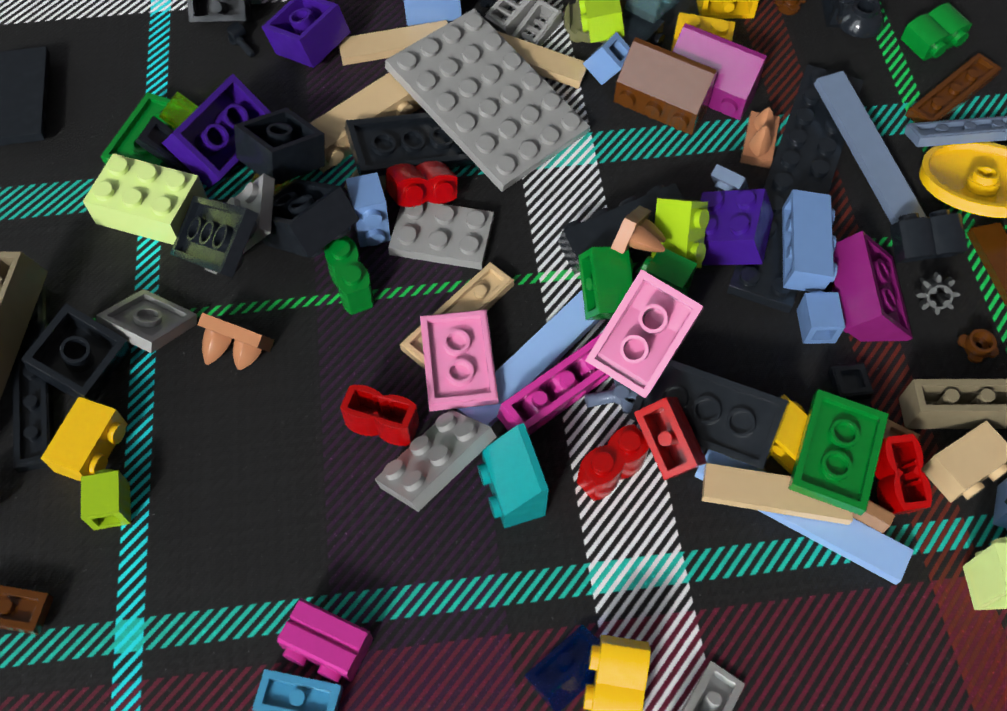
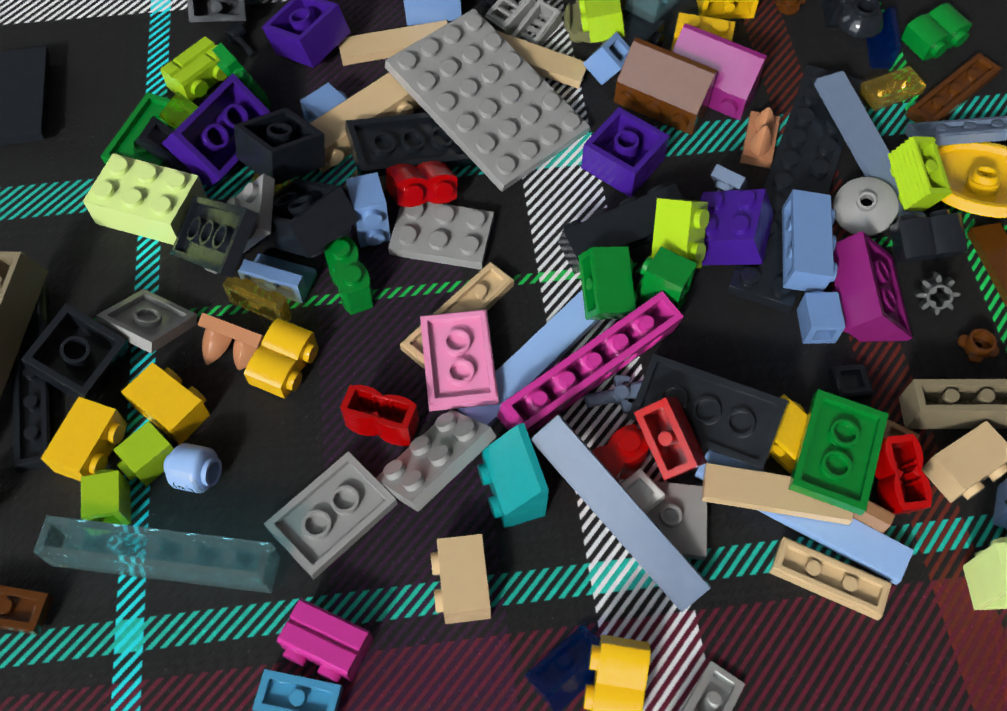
(143, 454): none -> lime brick
(158, 554): none -> clear light blue brick
(167, 402): none -> yellow brick
(192, 468): none -> light blue head
(194, 70): none -> lime brick
(230, 65): none -> green plate
(257, 300): none -> clear yellow plate
(280, 276): none -> panel
(281, 357): none -> yellow brick
(321, 102): none -> medium blue brick
(331, 514): none -> light grey plate
(463, 579): none -> tan brick
(620, 513): none -> tile
(624, 151): none -> dark purple brick
(638, 233): nougat tile -> none
(643, 490): none -> white tile
(644, 333): bright pink slope -> none
(683, 518): none -> light grey plate
(831, 578): none -> tan tile
(870, 219): none -> light grey dish
(885, 47): none -> clear blue slope
(892, 88): none -> clear yellow plate
(919, 173): none -> lime brick

